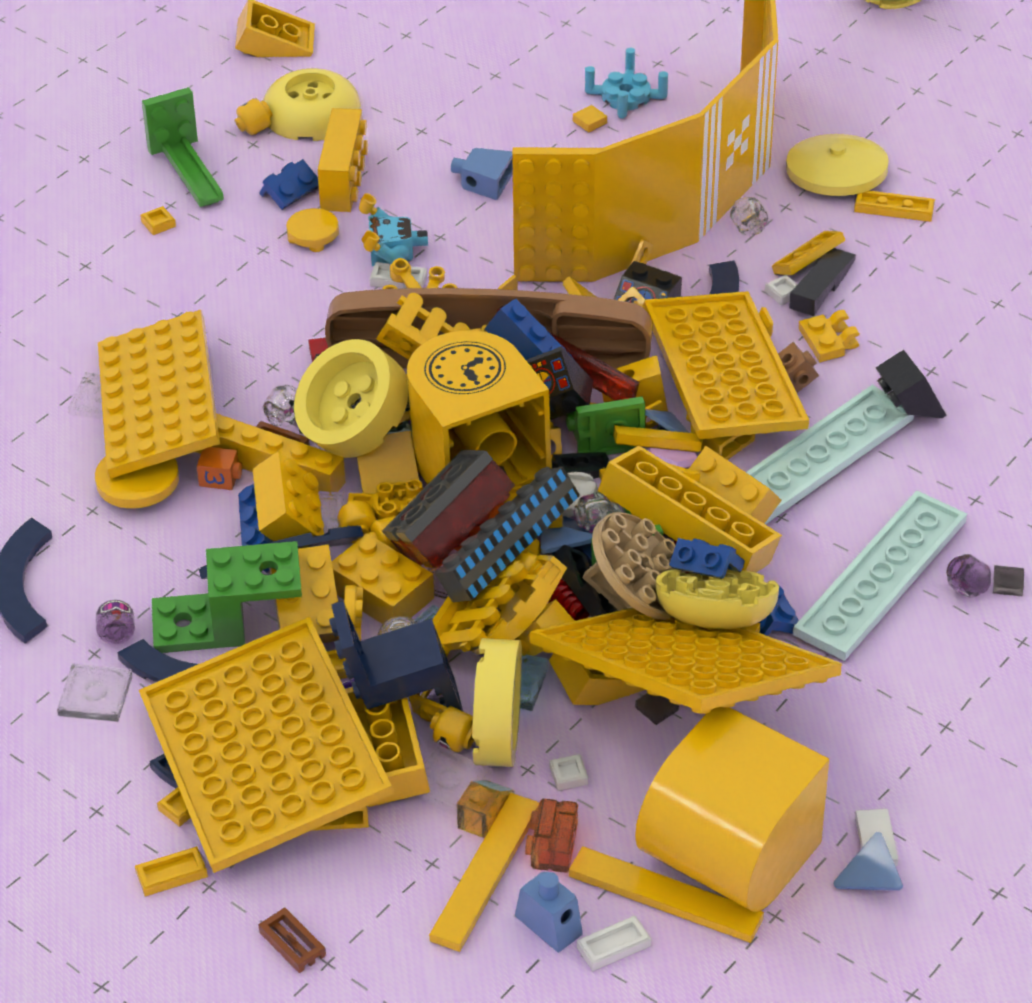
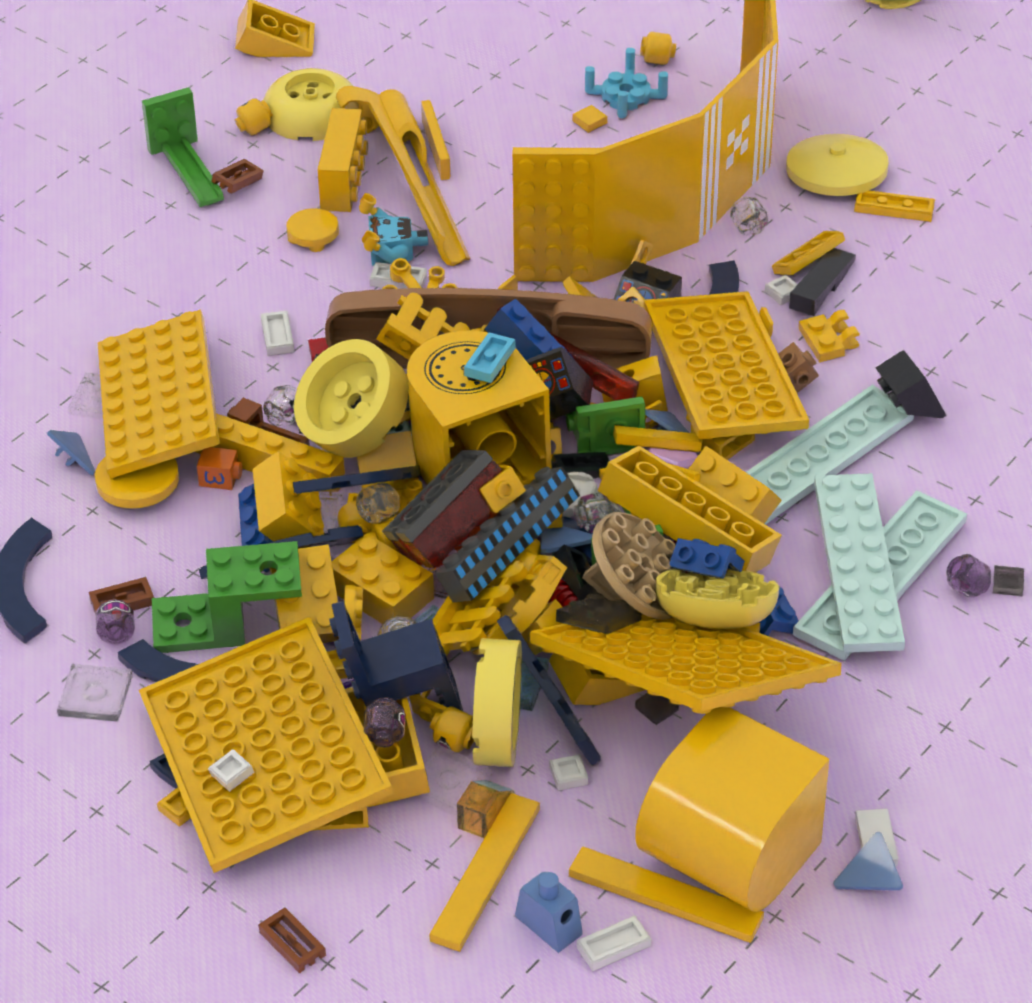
(74, 447): none -> medium blue piece
(140, 597): none -> dark orange tile
(158, 220): yellow tile -> none
(171, 871): yellow tile -> none
(231, 770): none -> white tile
(240, 178): none -> dark orange tile
(246, 412): none -> dark orange plate
(277, 333): none -> white tile
(291, 184): blue bracket -> none
(356, 479): none -> dark blue tile
(378, 503): none -> clear head
(384, 722): none -> head
(394, 117): none -> yellow panel
(435, 140): none -> yellow tile
(484, 171): medium blue torso -> none
(489, 357): none -> medium azure plate
(502, 489): none -> yellow bracket
(552, 692): none -> dark blue tile
(553, 835): clear orange brick -> none
(598, 614): none -> clear smoke plate
(657, 48): none -> yellow head
(858, 563): none -> light aqua plate

